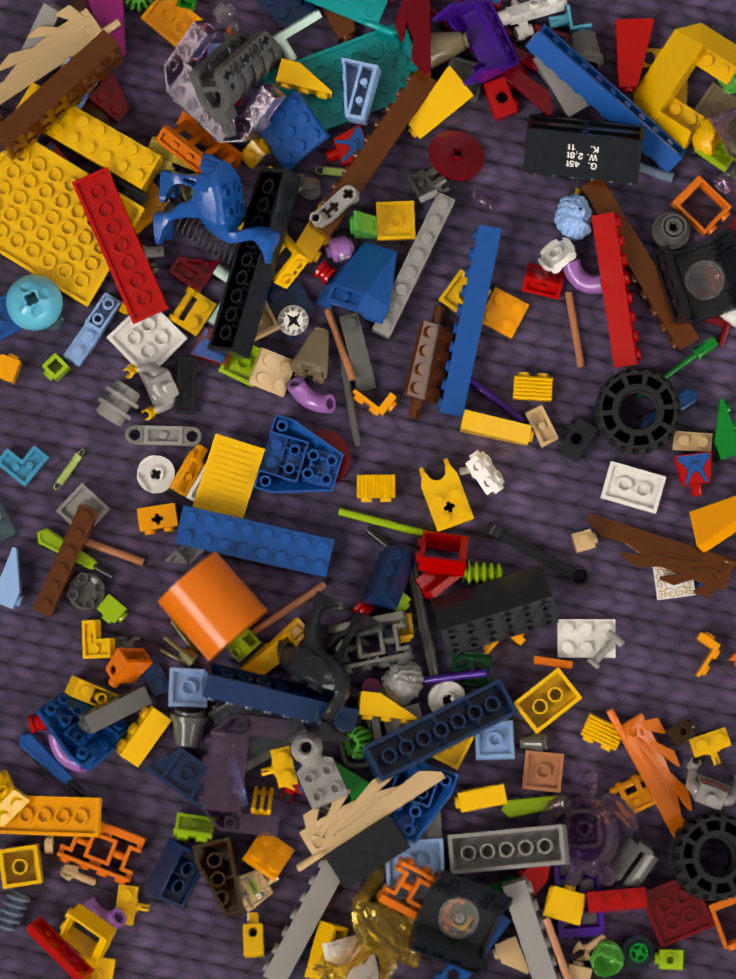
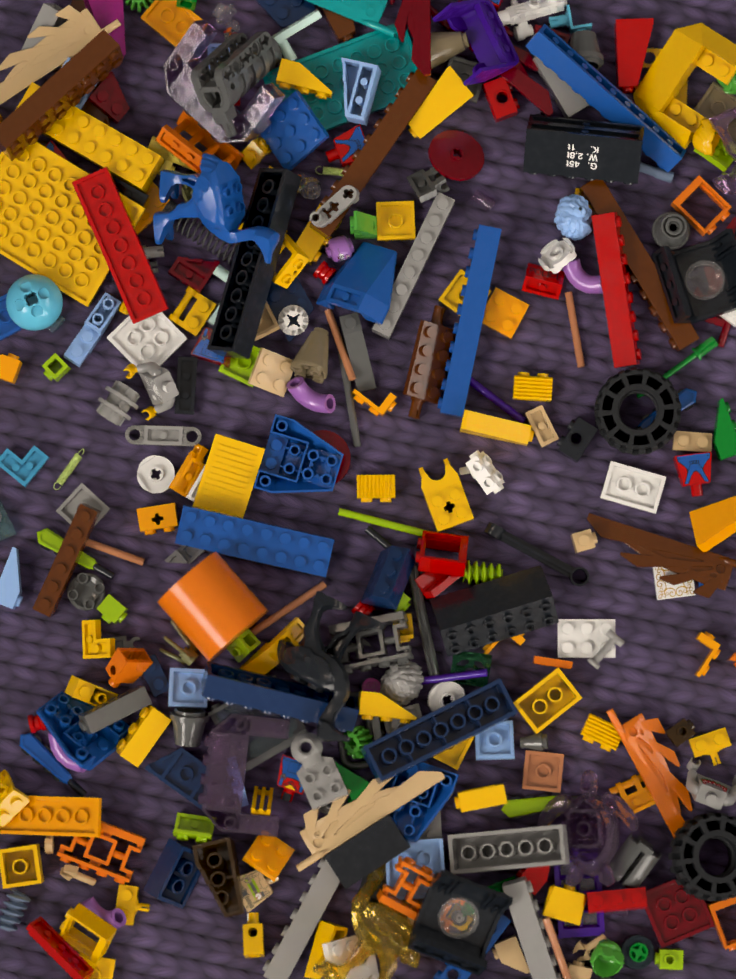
(281, 767): yellow plate -> none

